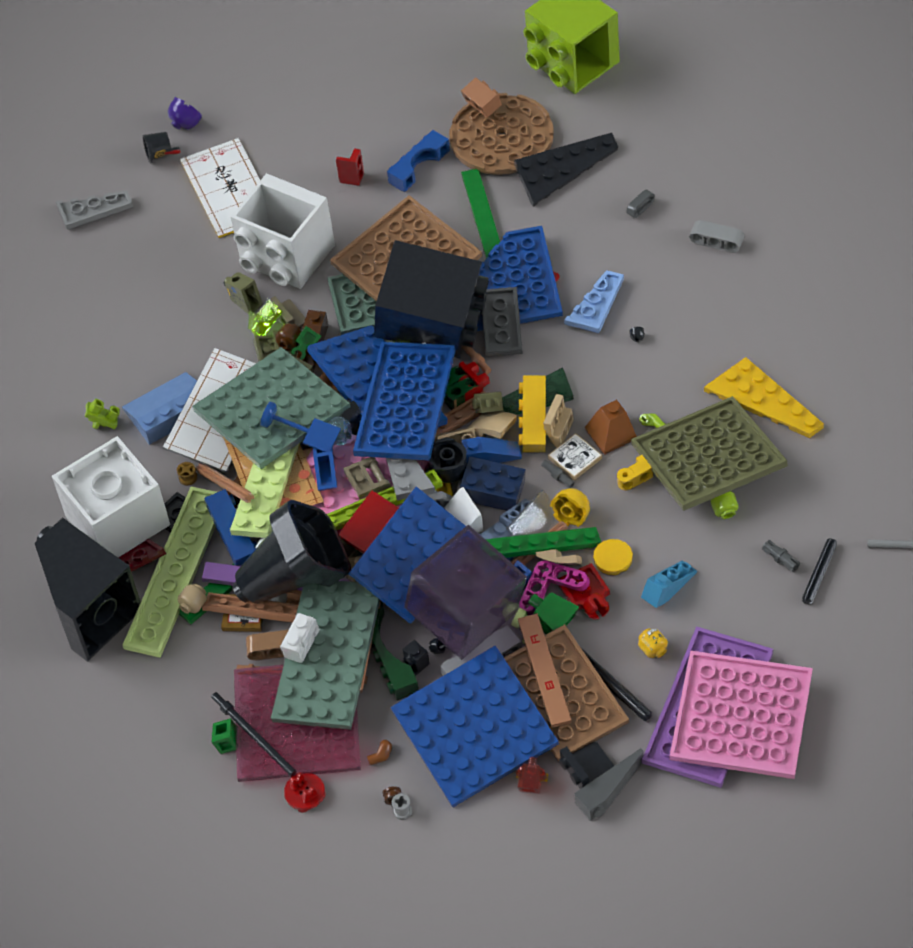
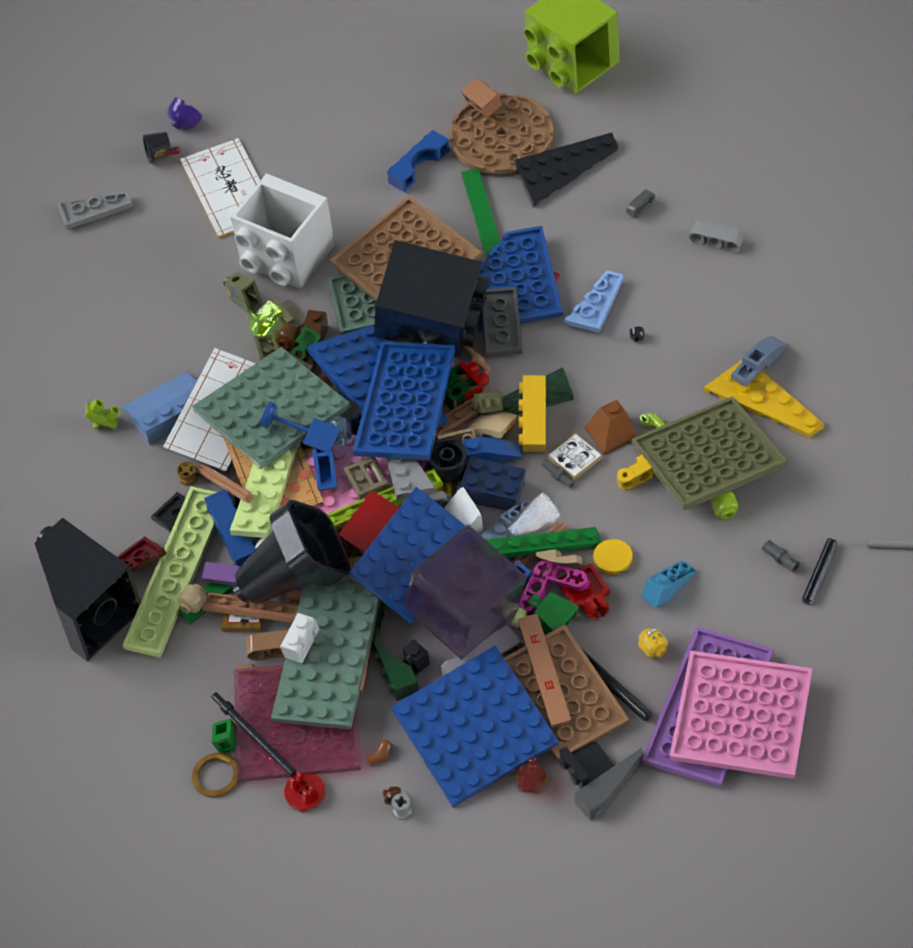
(112, 498): white piece -> none
(208, 758): none -> pearl gold piece
(350, 169): red panel -> none
(436, 646): black hinge -> none
(558, 421): tan slope -> none
(570, 506): yellow cylinder -> none
(757, 359): none -> sand blue slope

